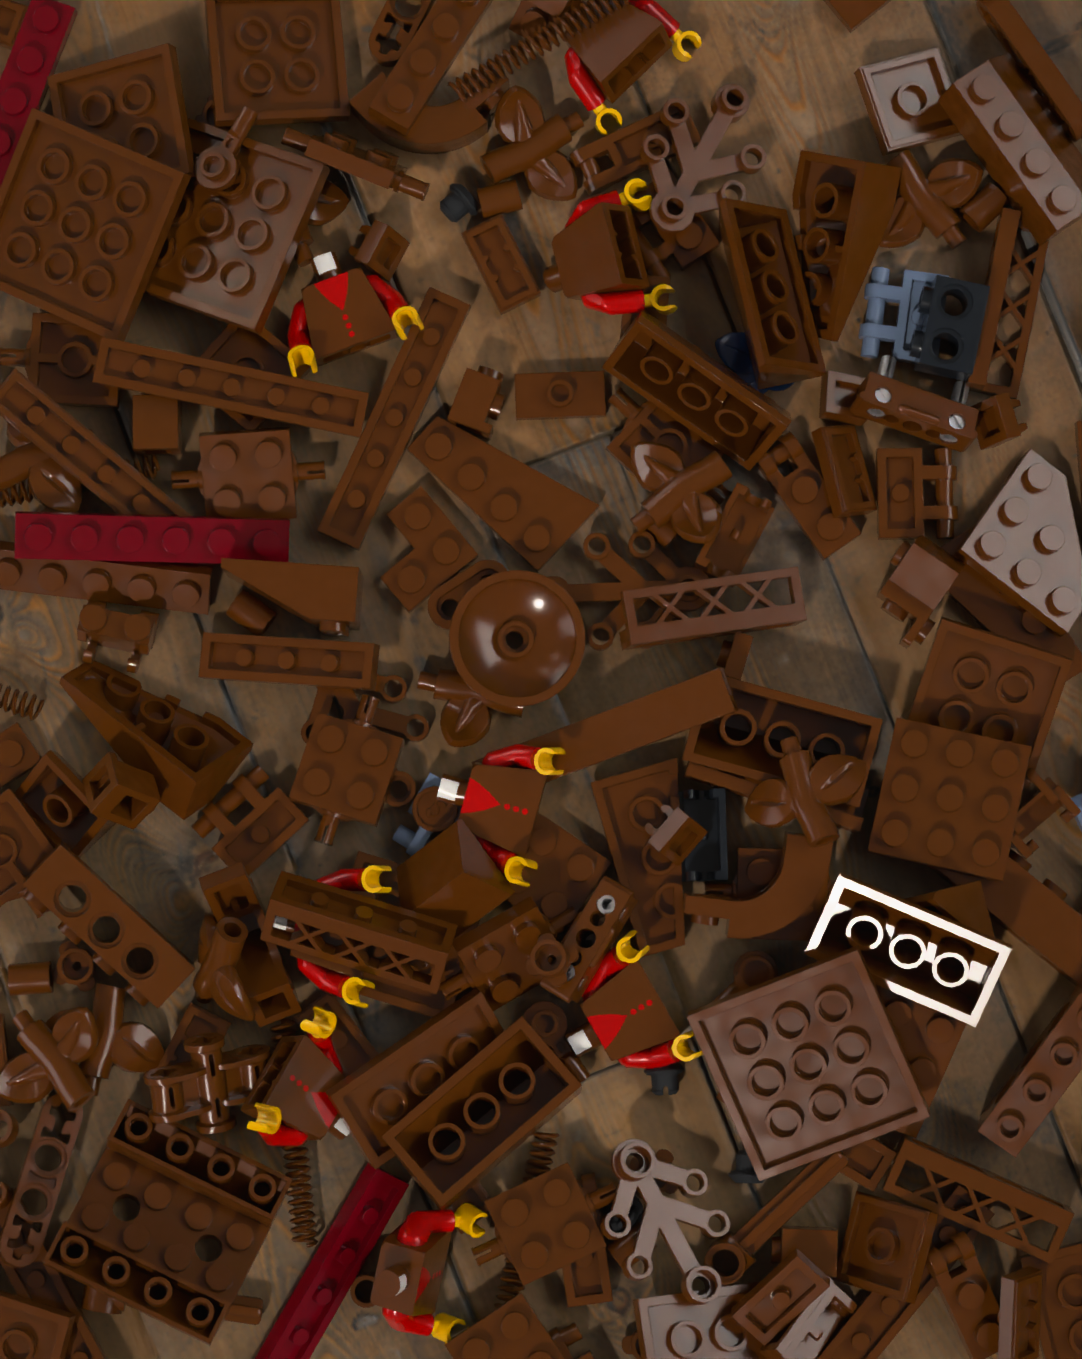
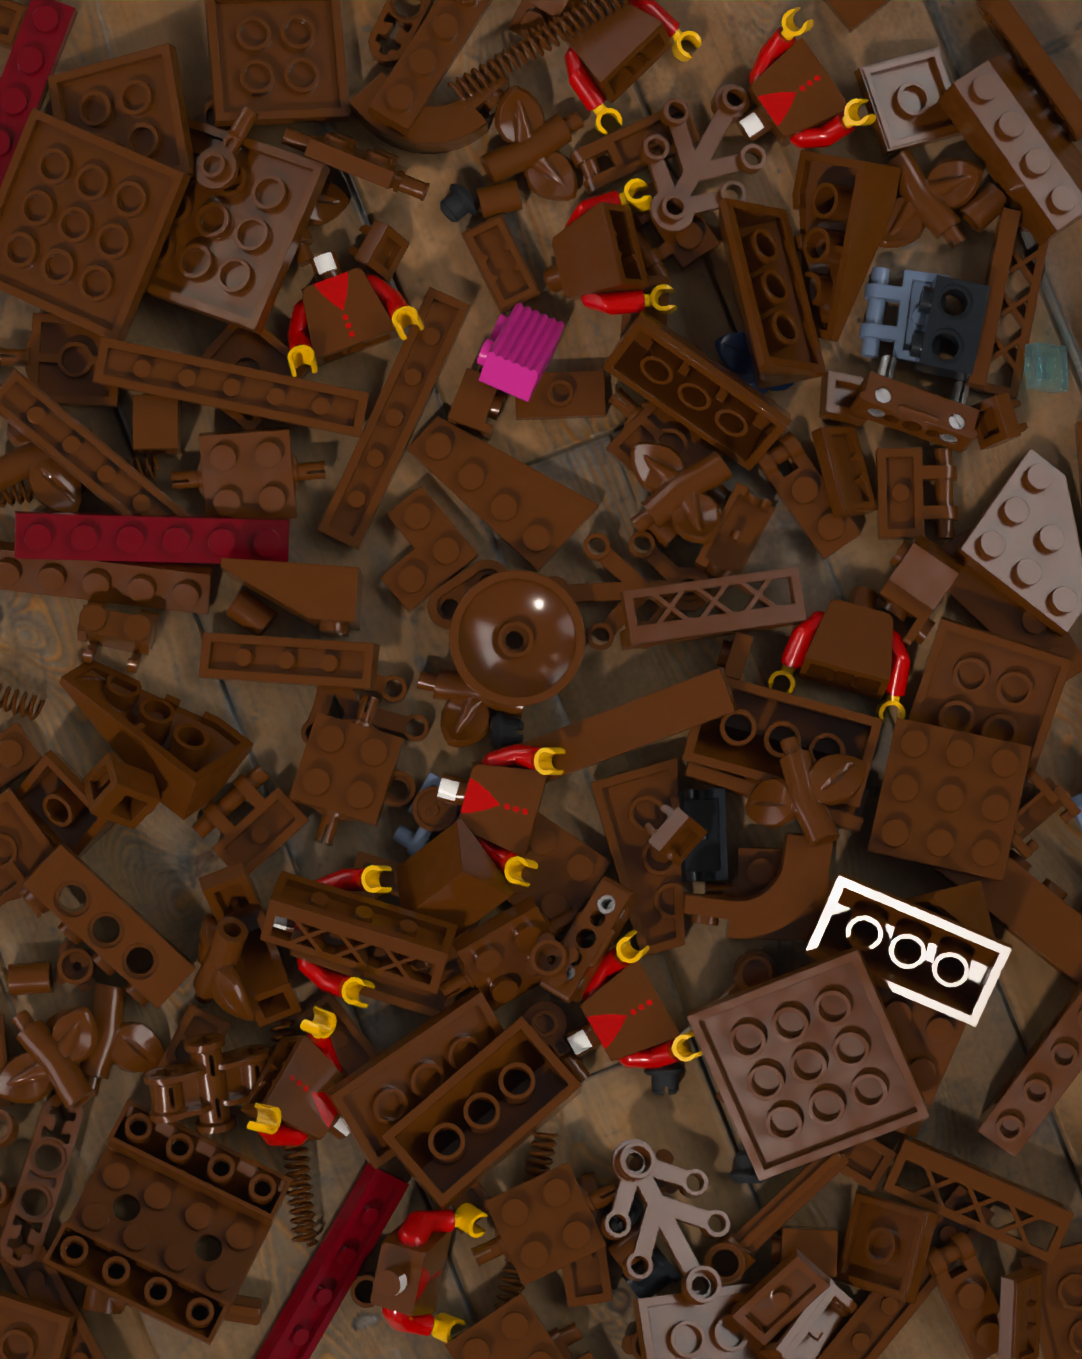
(504, 731): none -> black piece
(520, 351): none -> dark pink brick
(661, 1276): none -> black bush
(796, 94): none -> torso
(850, 650): none -> reddish brown torso
(1046, 367): none -> clear light blue plate

